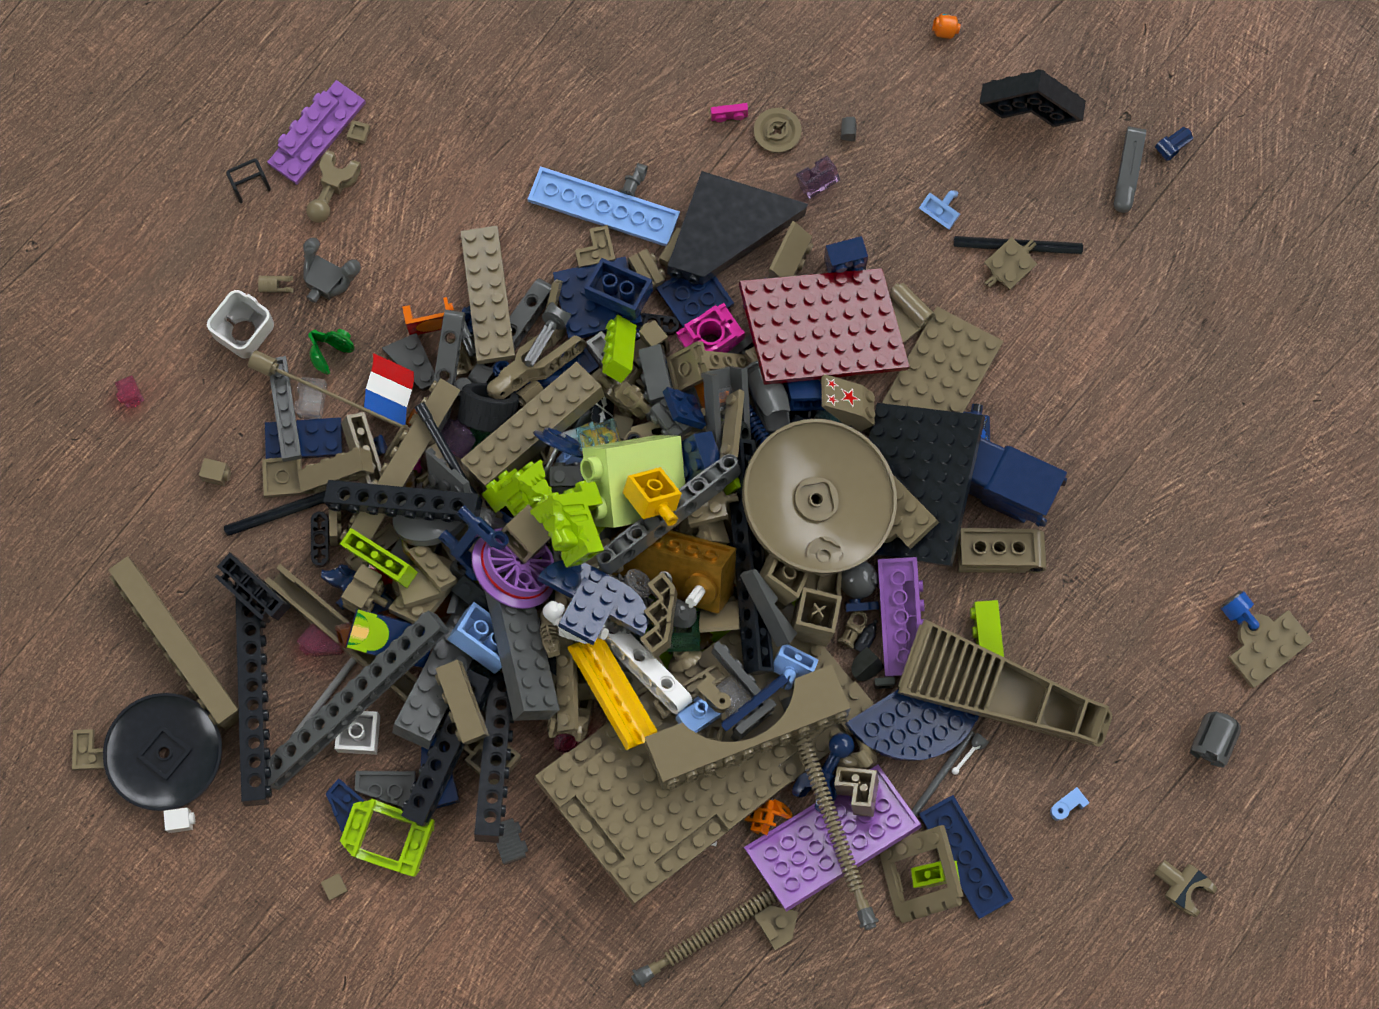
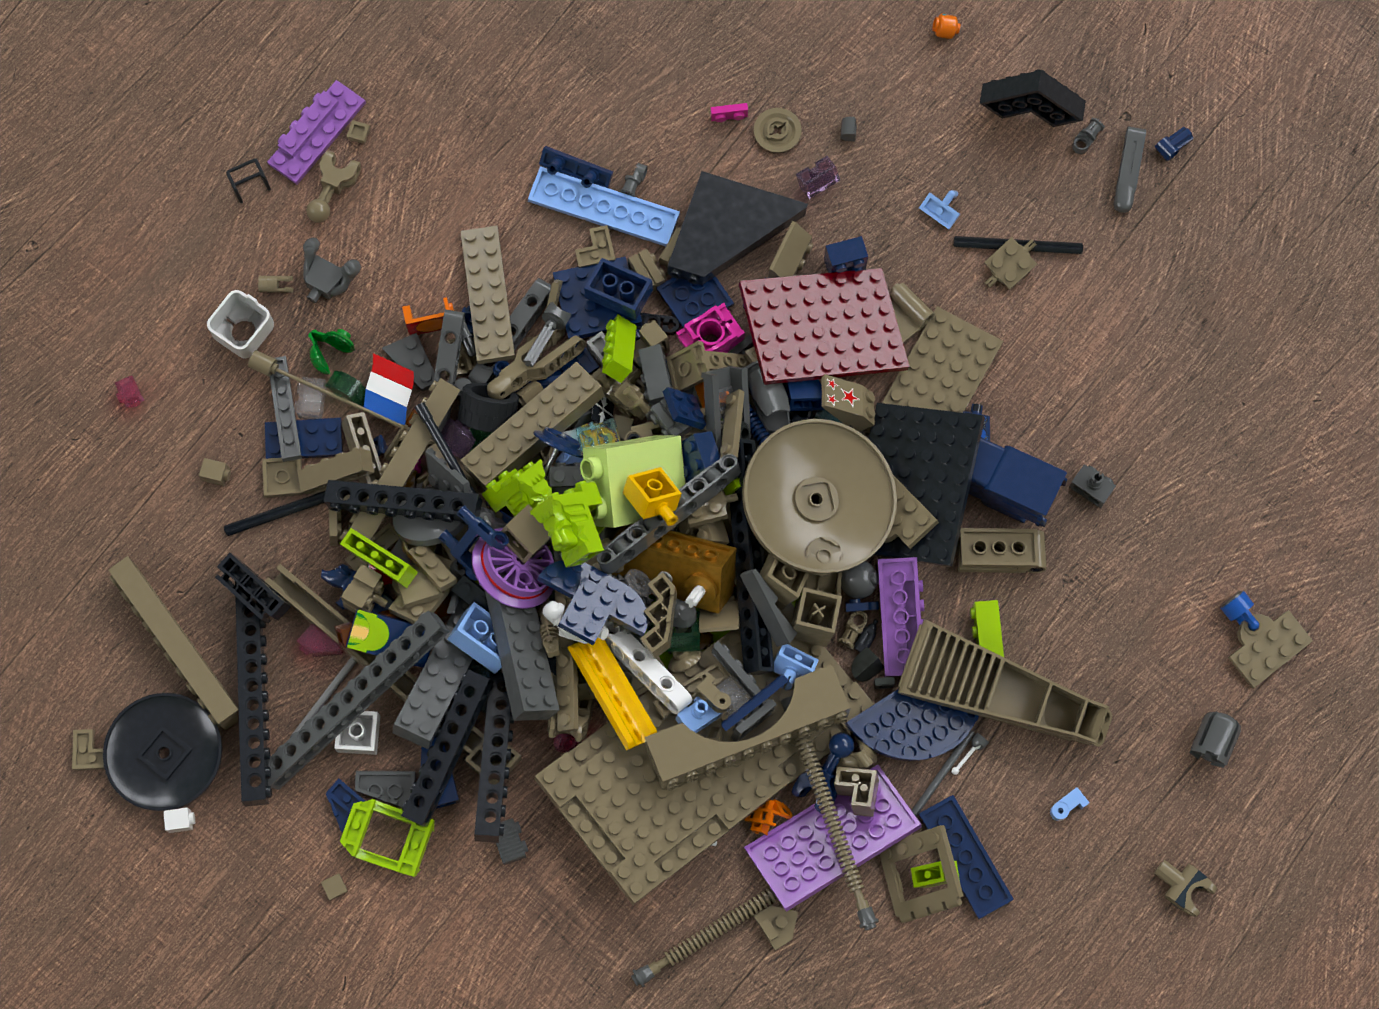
(315, 553): black beam -> none
(347, 387): none -> clear green brick
(462, 702): dark tan brick -> none
(589, 173): none -> dark blue plate
(1088, 135): none -> dark grey connector
(1092, 485): none -> dark grey brick

